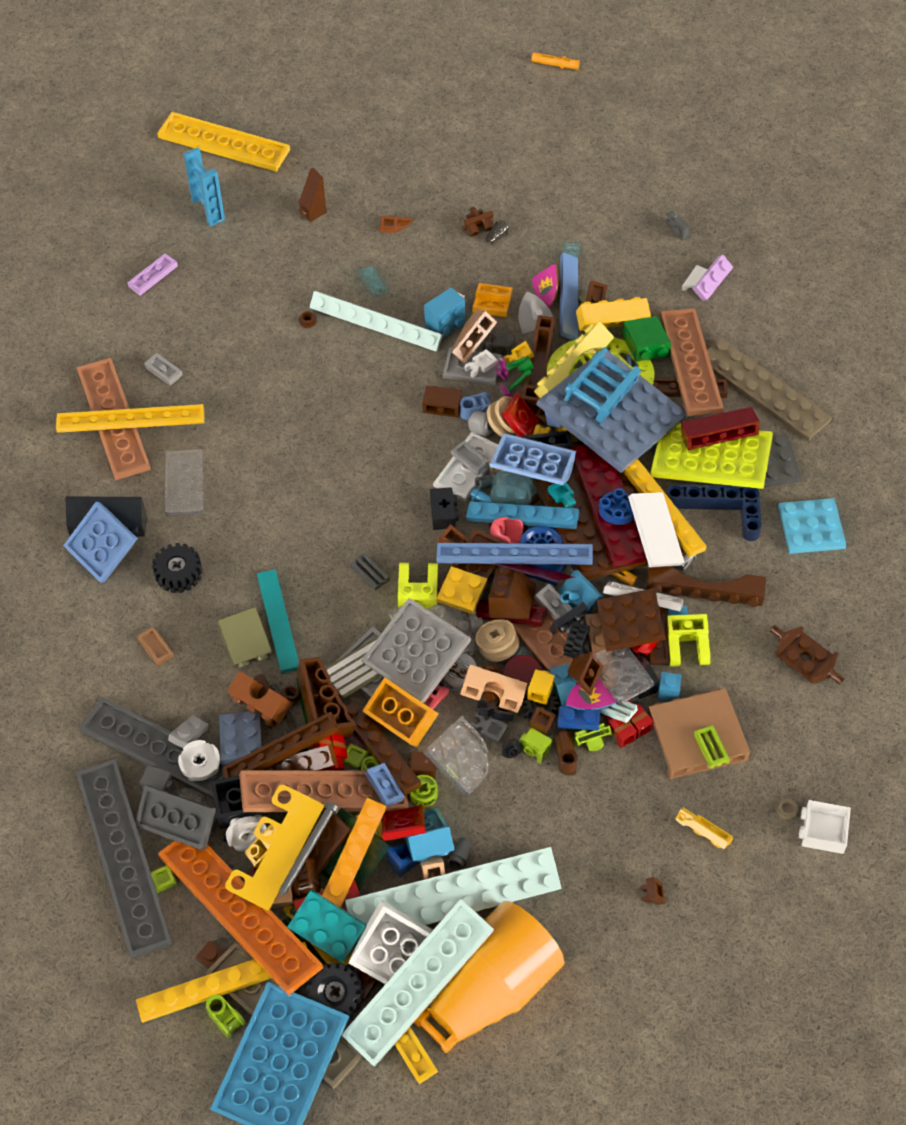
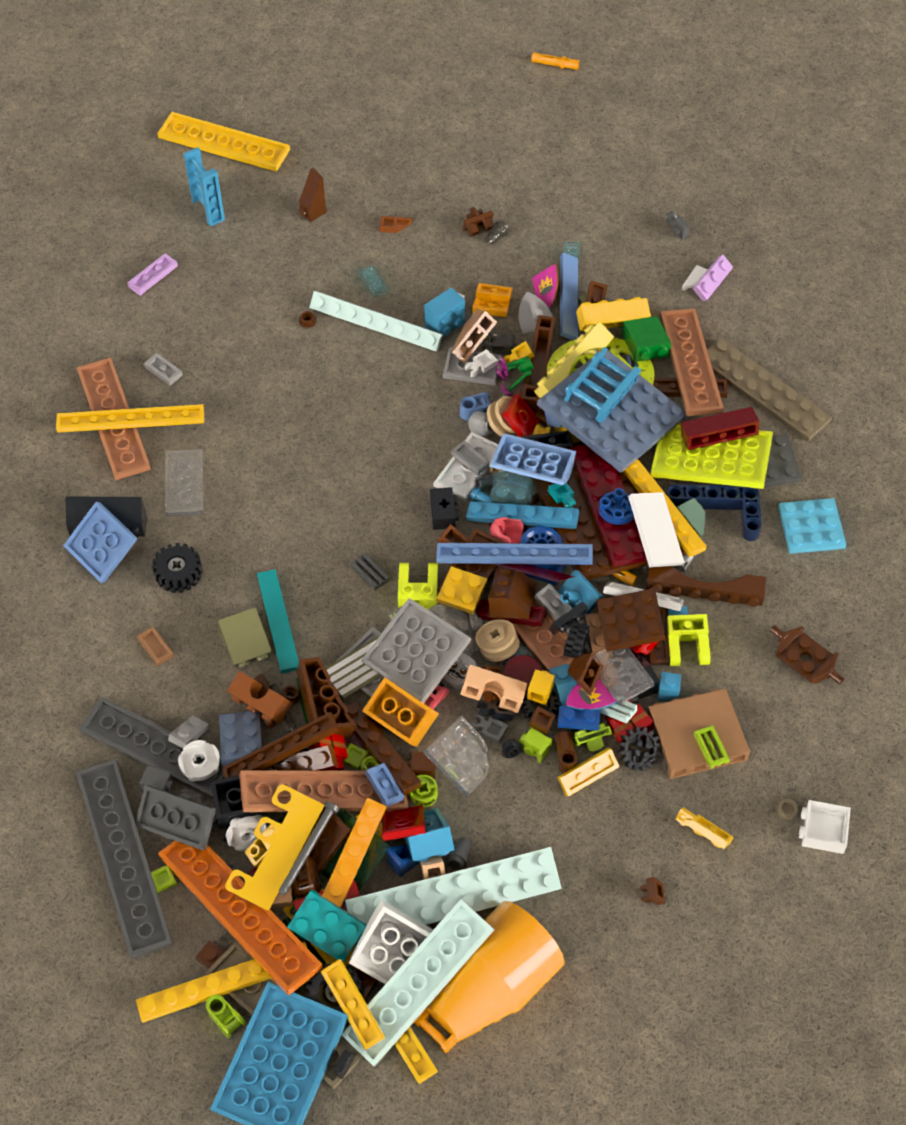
(343, 1064): none -> black tile
(353, 1004): none -> yellow tile
(442, 401): reddish brown brick -> none
(588, 771): none -> yellow plate
(633, 738): none -> black gear
(694, 514): none -> sand green slope

